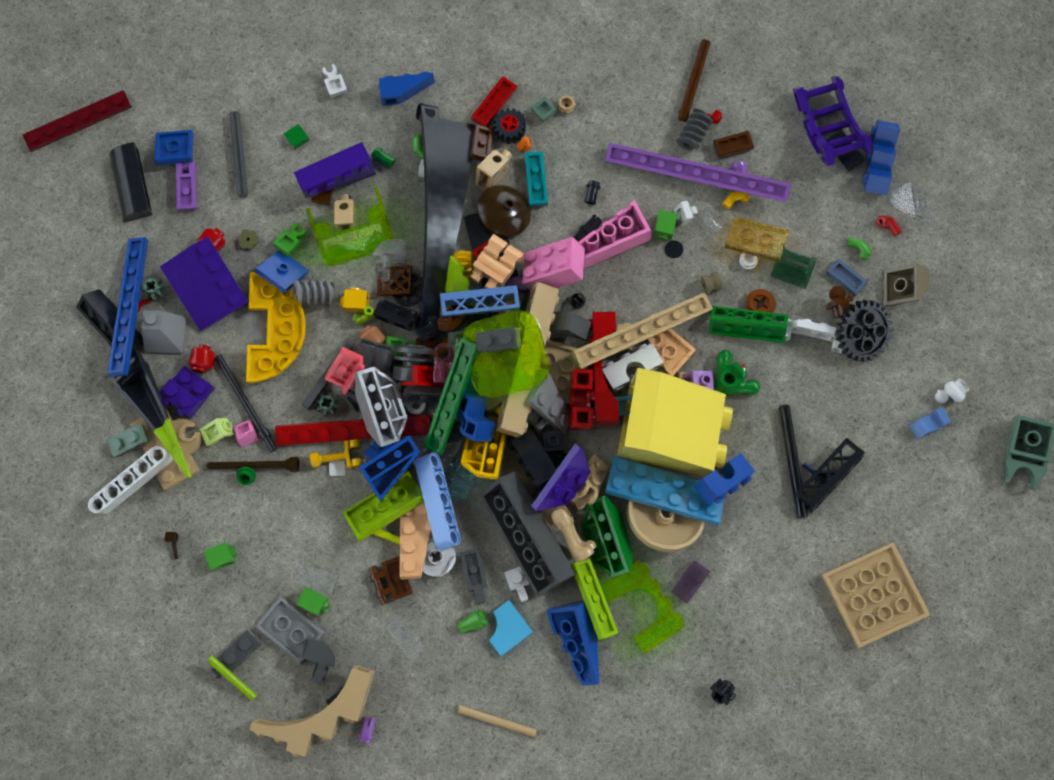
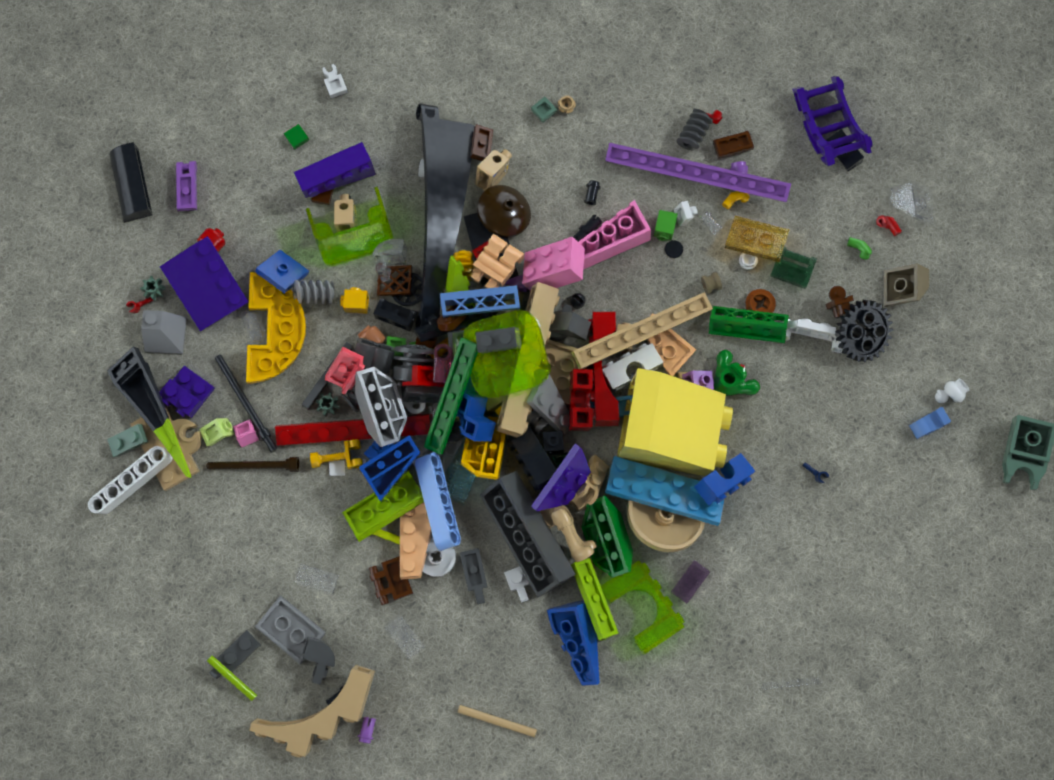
(77, 121): dark red plate -> none
(102, 315): black panel -> none
(127, 307): blue tile -> none
(173, 538): dark brown hand -> none
(174, 147): blue plate -> none
(201, 359): red head -> none
(220, 556): bright green brick -> none
(238, 154): dark grey axle -> none
(245, 235): olive plant -> none
(246, 475): green plate -> none
(287, 241): bright green plate -> none
(313, 602): bright green brick -> none
(366, 317): lime arm -> none
(379, 155): green pin -> none
(401, 88): blue slope -> none
(417, 145): bright green arm -> none
(474, 621): bright green cone -> none
(494, 102): red plate -> none
(506, 120): black wheel -> none
(510, 628): medium azure tile -> none
(524, 144): orange plate -> none
(536, 179): teal plate -> none
(694, 80): reddish brown axle -> none
(723, 691): black gear -> none
(792, 458): black axle -> none
(835, 480): black fence -> none
(846, 277): sand blue tile -> none
(875, 595): tan plate -> none
(881, 160): blue brick -> none

